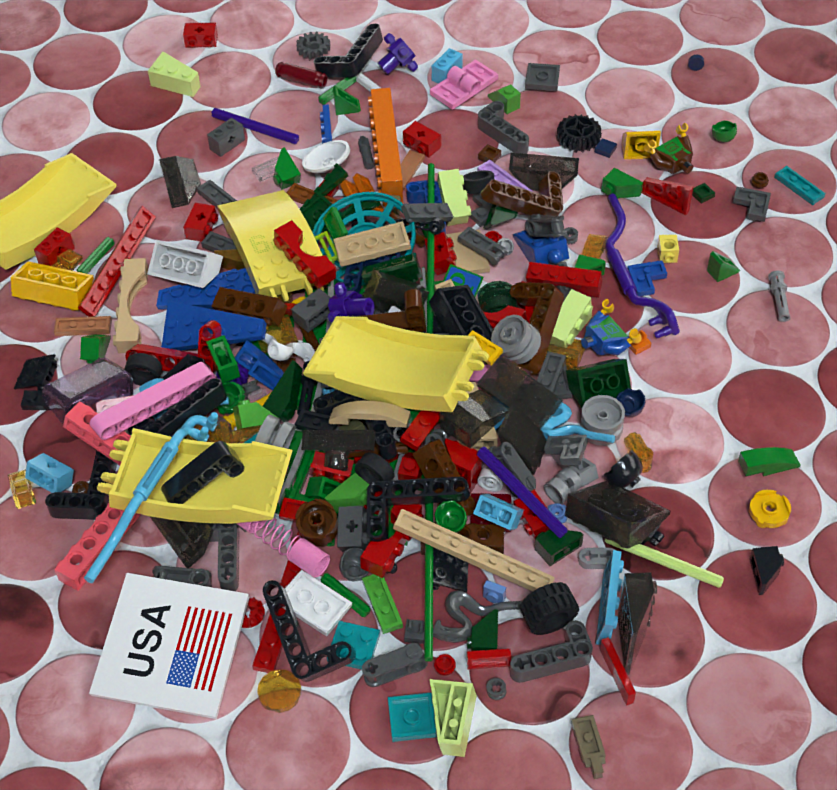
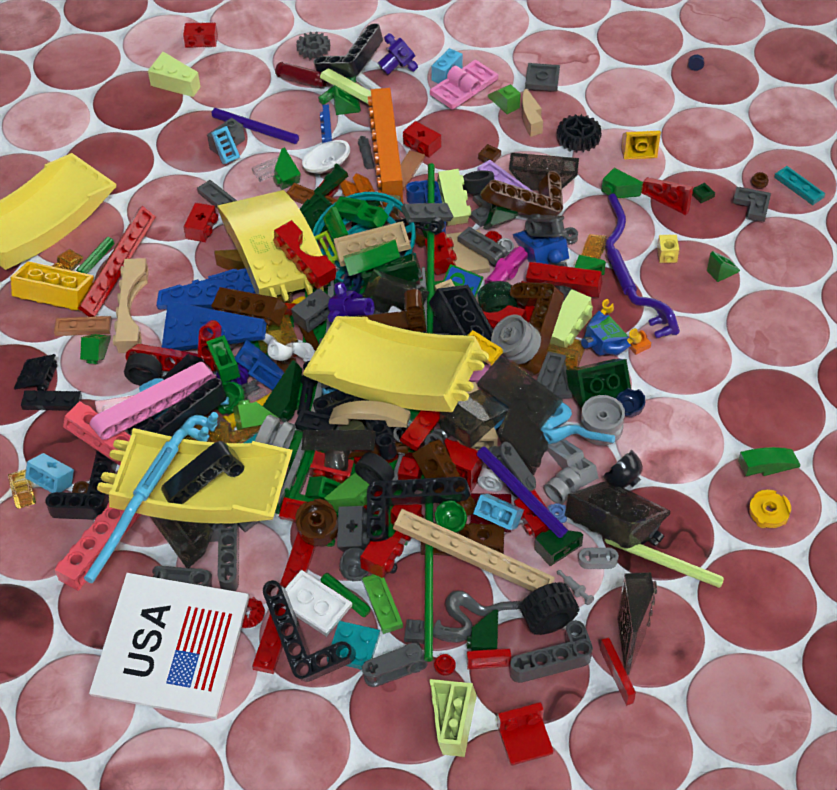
(53, 246): red brick -> none
(88, 386): clear purple windscreen -> none
(180, 179): clear smoke wedge -> none
(184, 264): white slope -> none
(217, 242): dark grey plate -> none
(222, 153): none -> medium azure slope
(279, 691): clear yellow tile -> none
(302, 553): bright pink piece -> none
(346, 84): none -> yellowish green tile
(361, 212): none -> green slope
(371, 257): none -> green slope
(412, 717): teal plate -> none
(449, 571): black hinge -> none
(492, 123): dark grey beam -> none
(494, 592): medium blue plate -> none
(496, 695): dark grey bush -> none
(508, 267): none -> dark pink piece
(524, 733): none -> red bracket
(531, 114): none -> tan slope
(569, 446): dark grey plate -> none
(579, 590): none -> light grey piece
(589, 744): dark tan hinge -> none
(605, 148): dark blue tile -> none
(609, 601): medium azure plate -> none
(636, 443): clear yellow piece -> none
(644, 274): blue plate -> none
(674, 154): torso -> none
(724, 131): green hair -> none
(766, 566): black slope -> none
(783, 312): light grey pin -> none

